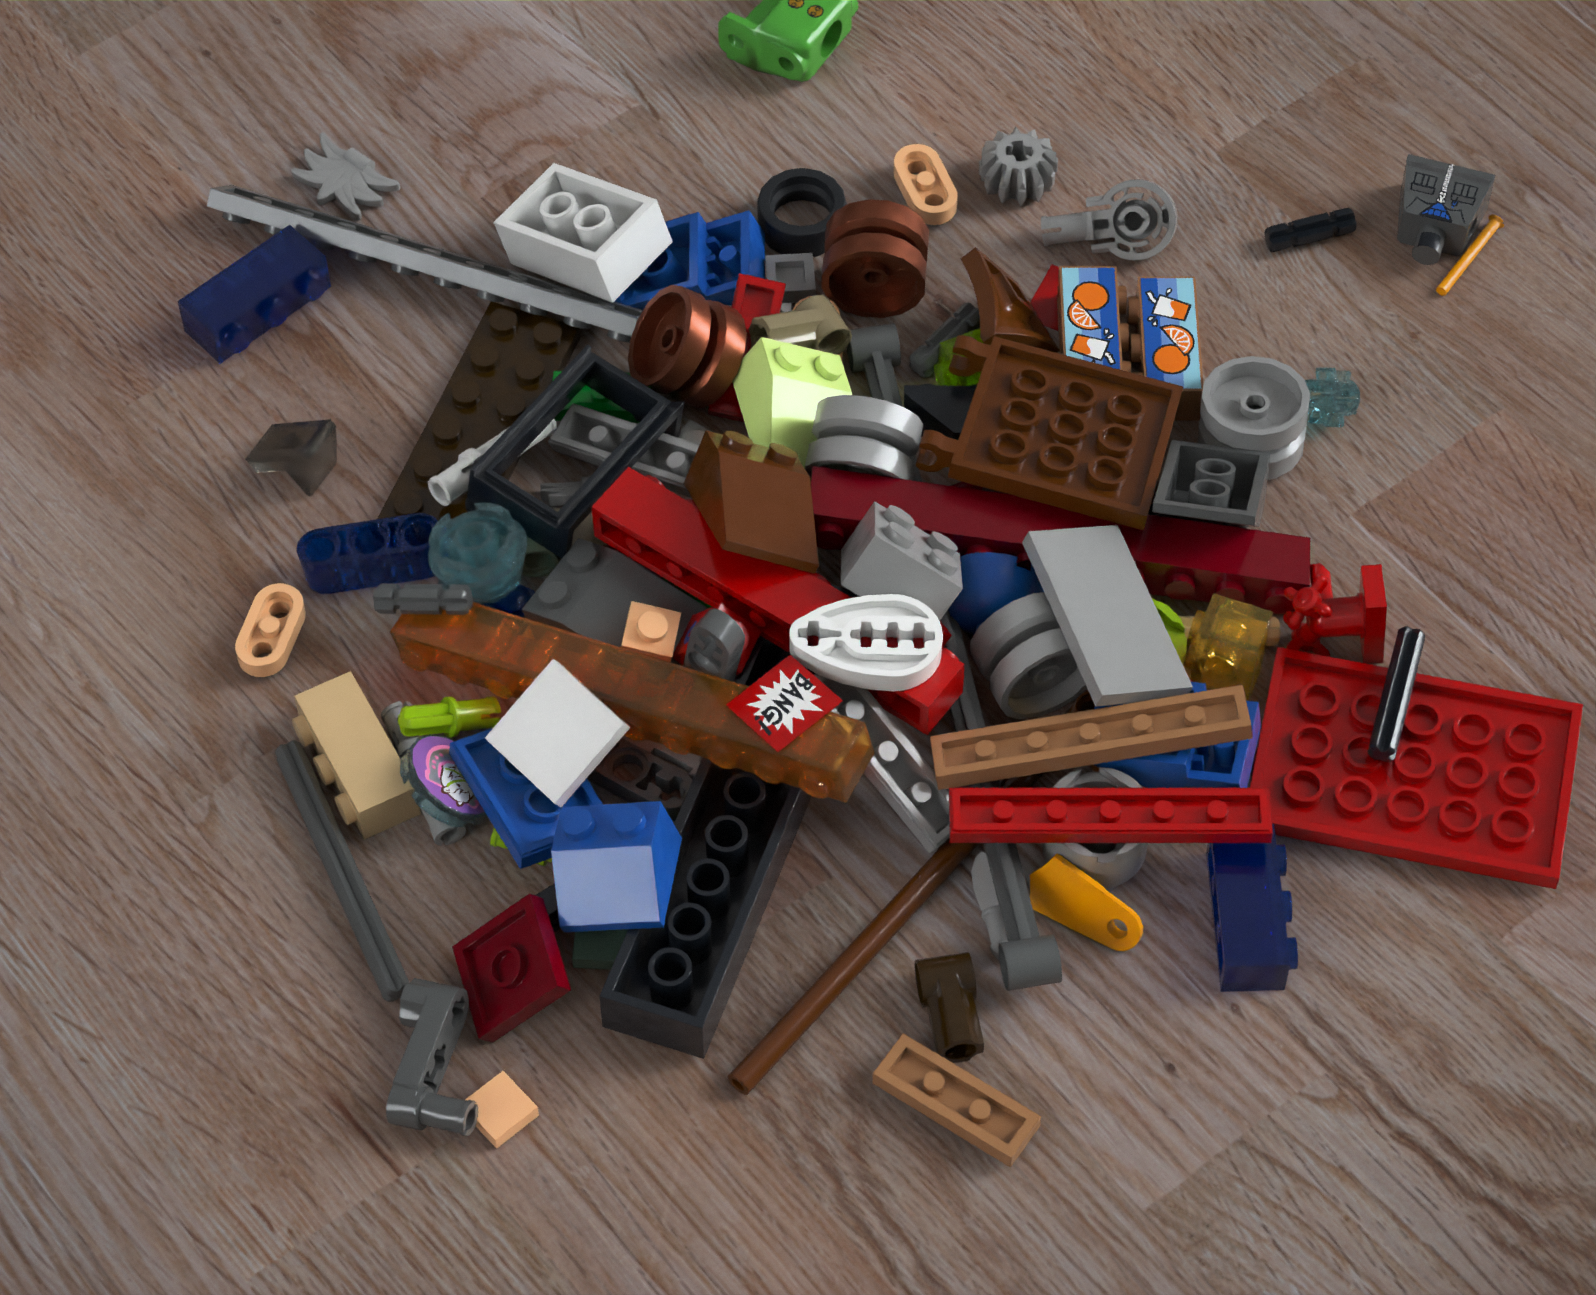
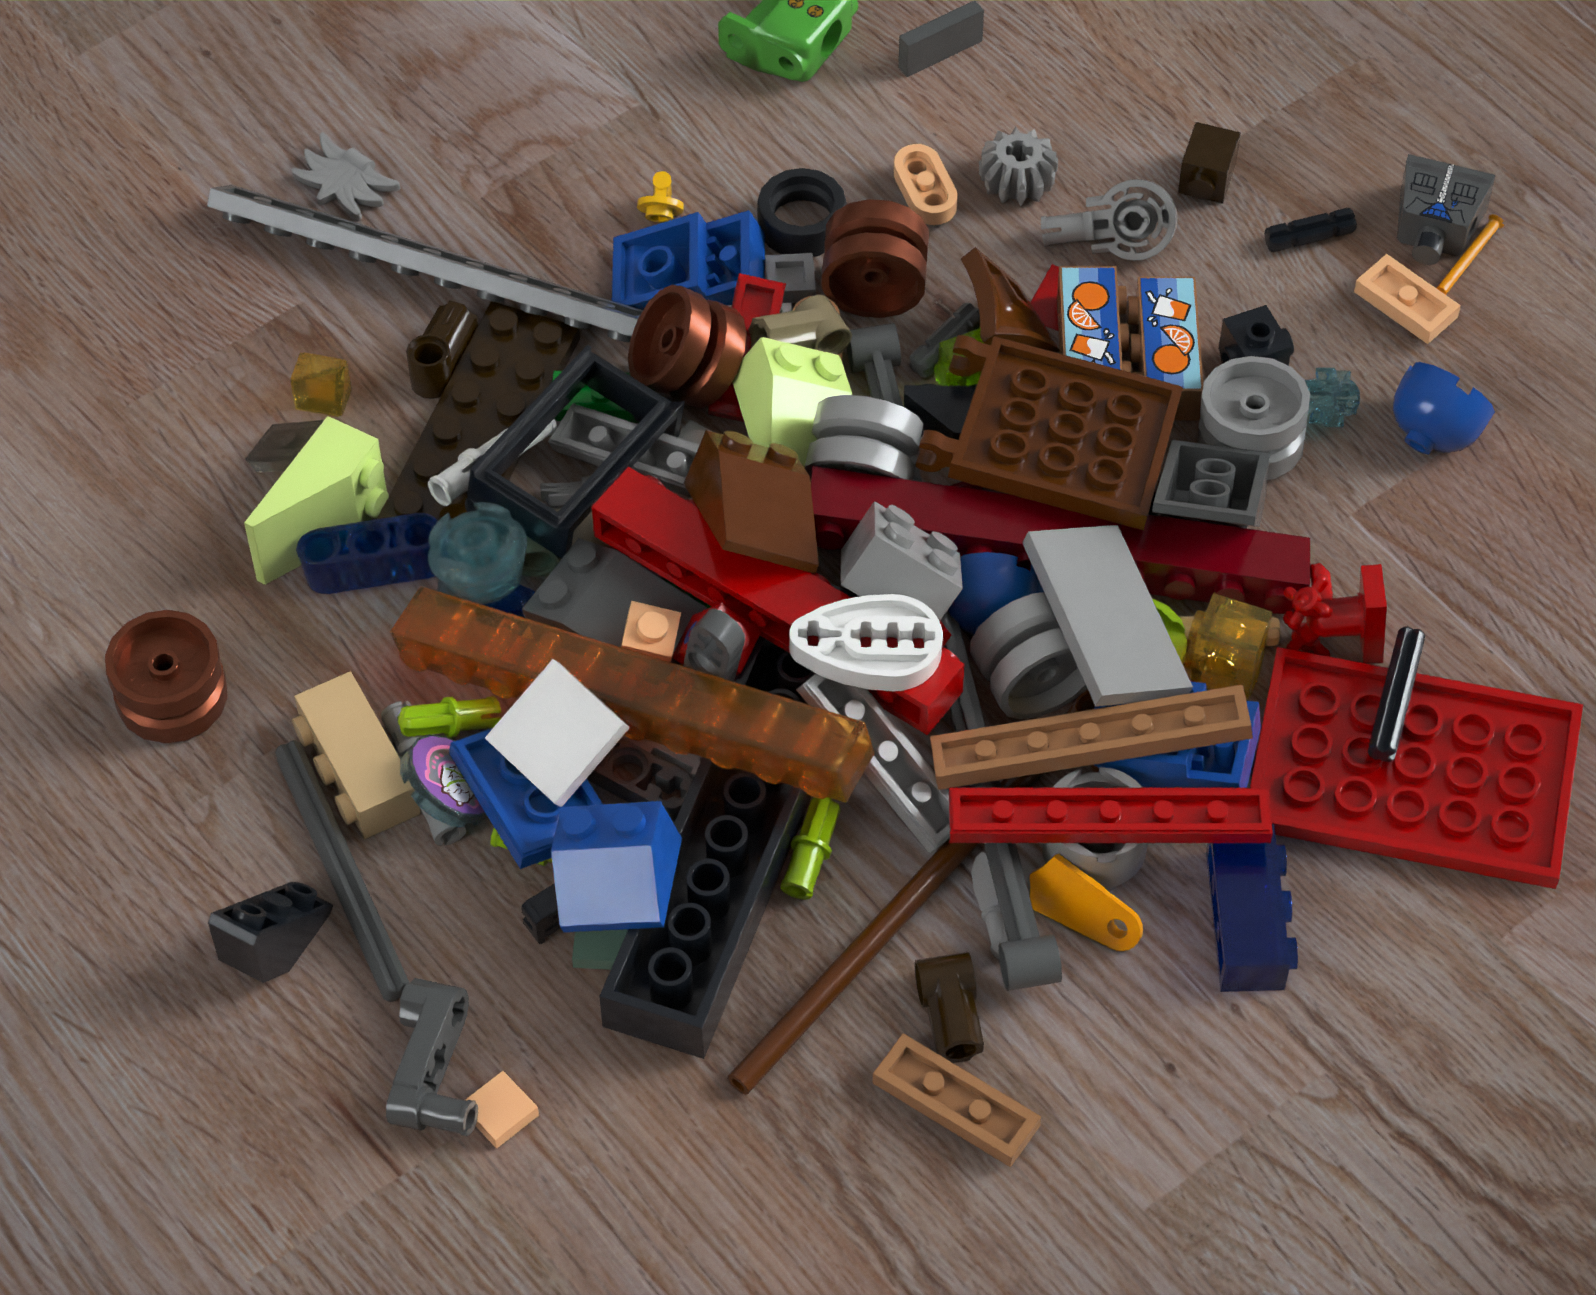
(166, 676): none -> copper wheel
(254, 294): clear blue brick -> none
(268, 930): none -> black slope
(269, 634): light nougat plate -> none
(321, 384): none -> clear yellow slope
(326, 485): none -> yellowish green slope
(423, 599): dark grey axle -> none
(439, 349): none -> dark brown piece
(511, 968): dark red plate -> none
(583, 232): white brick -> none
(660, 206): none -> yellow plate
(784, 703): sticker -> none
(810, 848): none -> lime axle
(941, 38): none -> dark grey tile
(1209, 162): none -> dark brown brick
(1256, 335): none -> black brick
(1407, 298): none -> light nougat plate
(1437, 411): none -> blue cylinder

